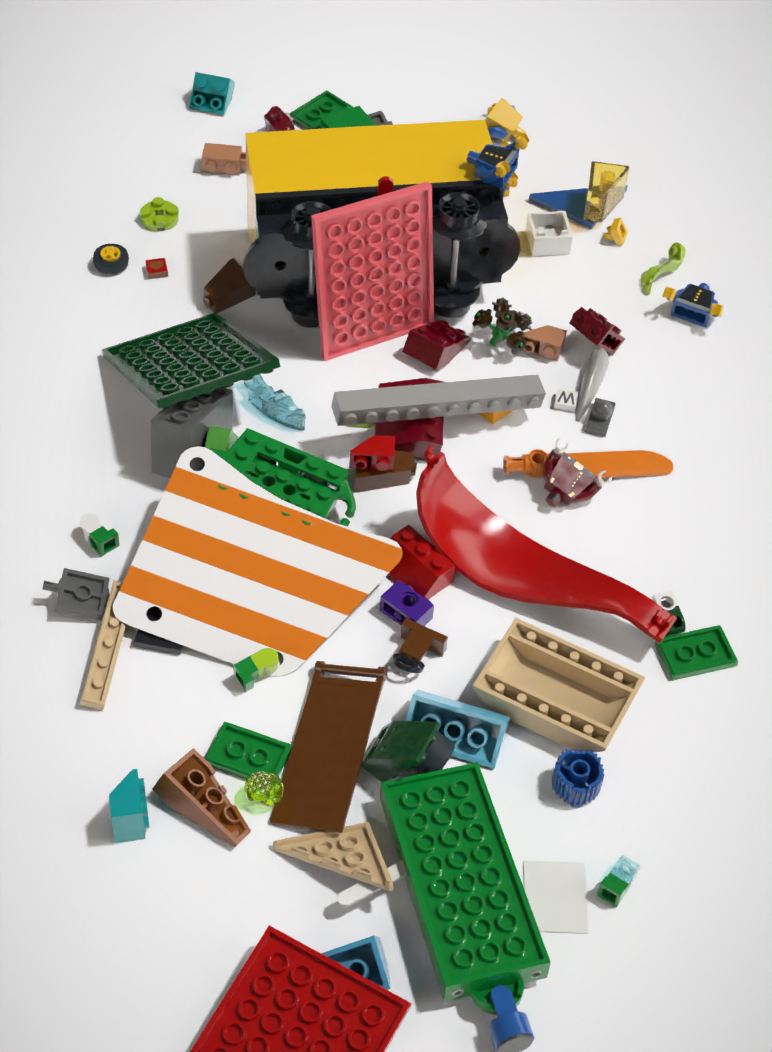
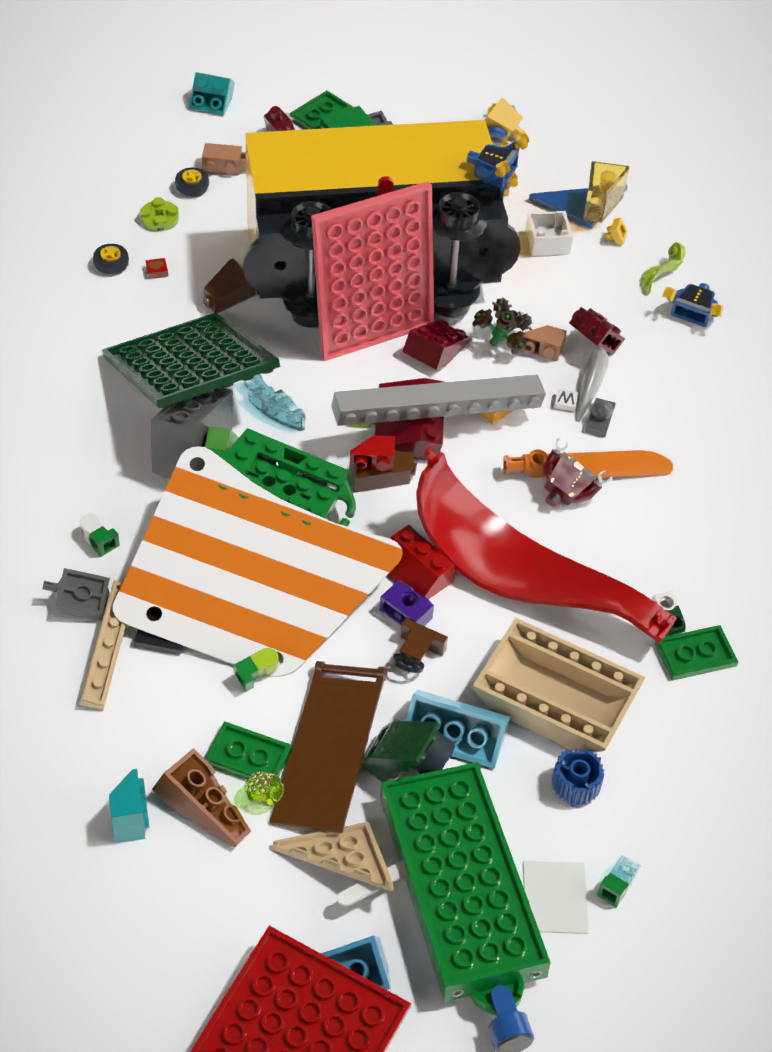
(192, 181): none -> black wheel

